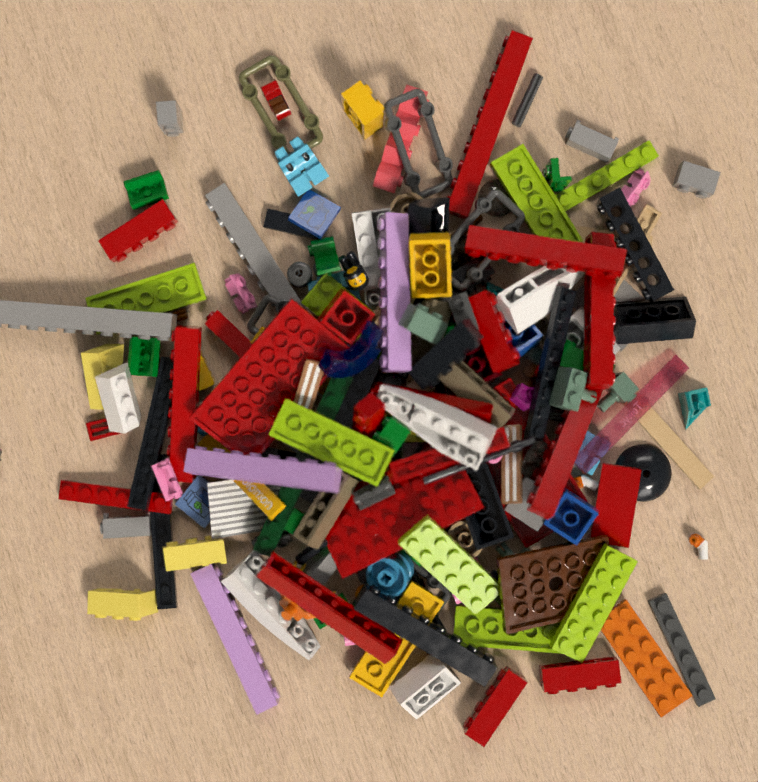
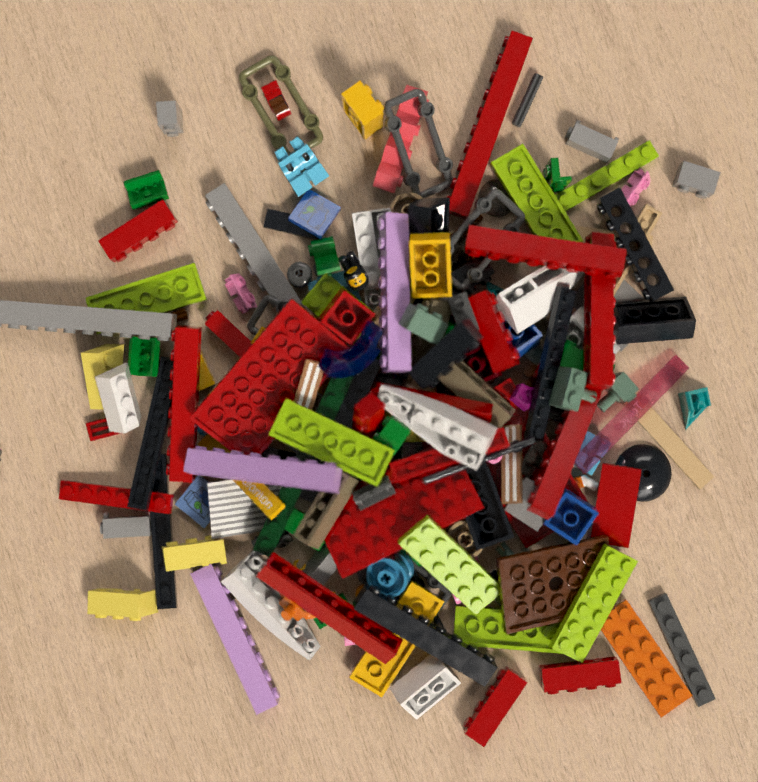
(167, 480): bright pink hinge -> none
(309, 552): black axle -> none
(701, 544): arm -> none

